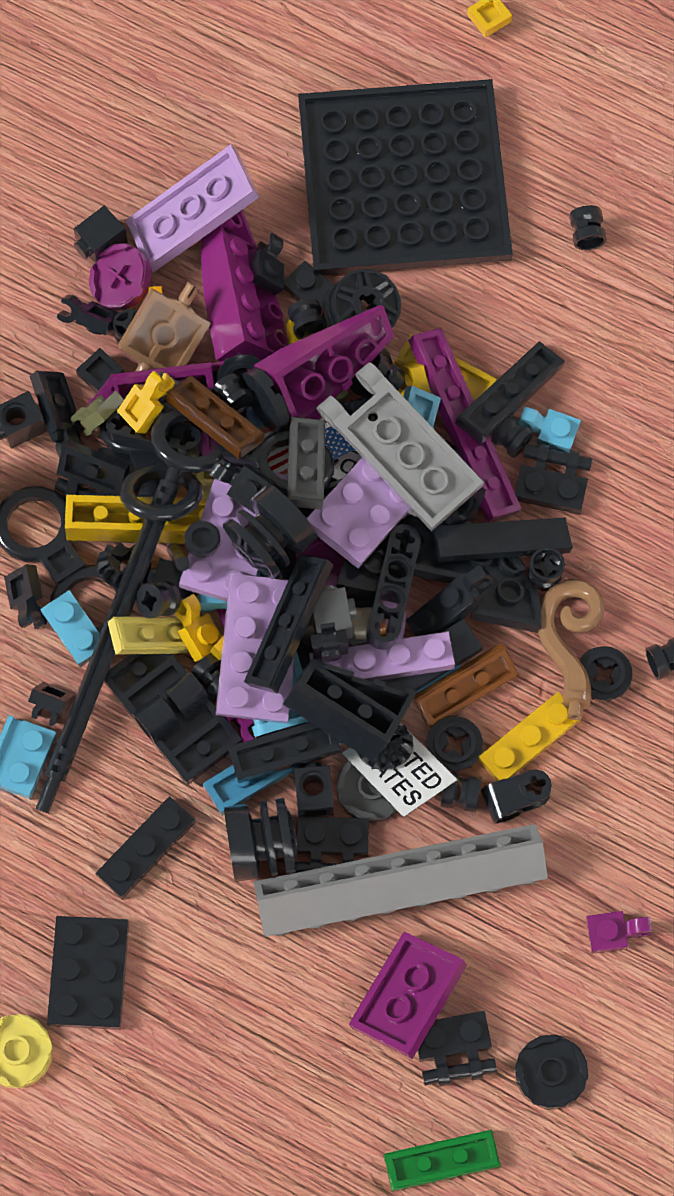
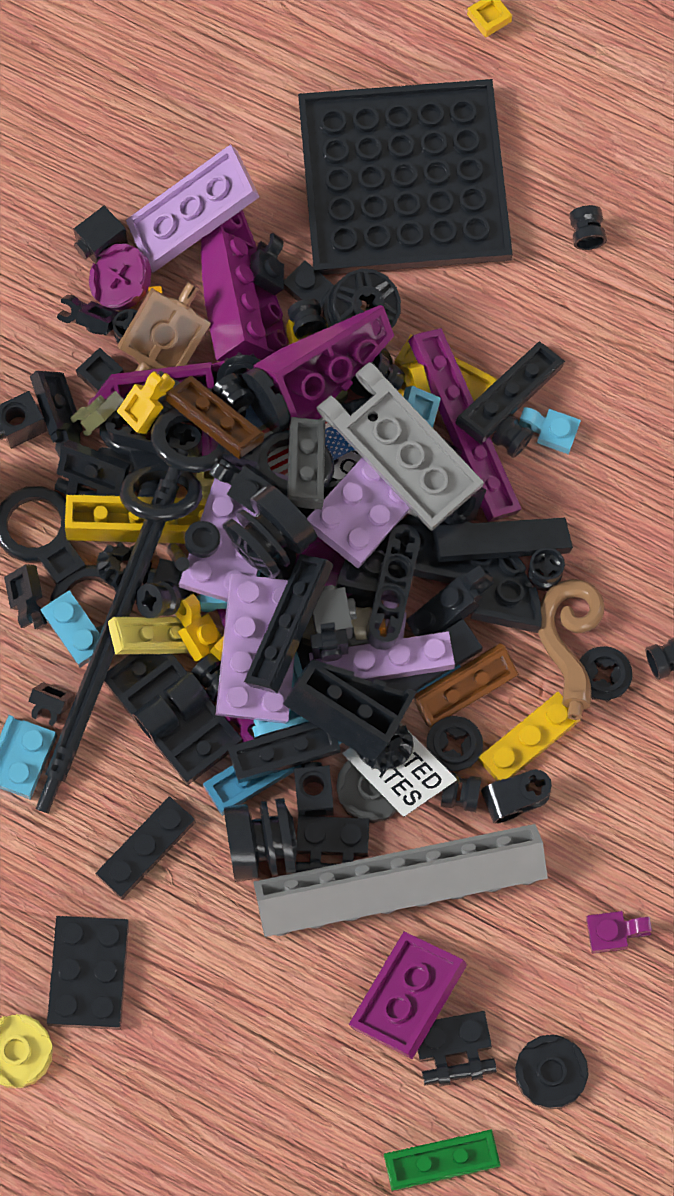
(551, 488): black plate -> none

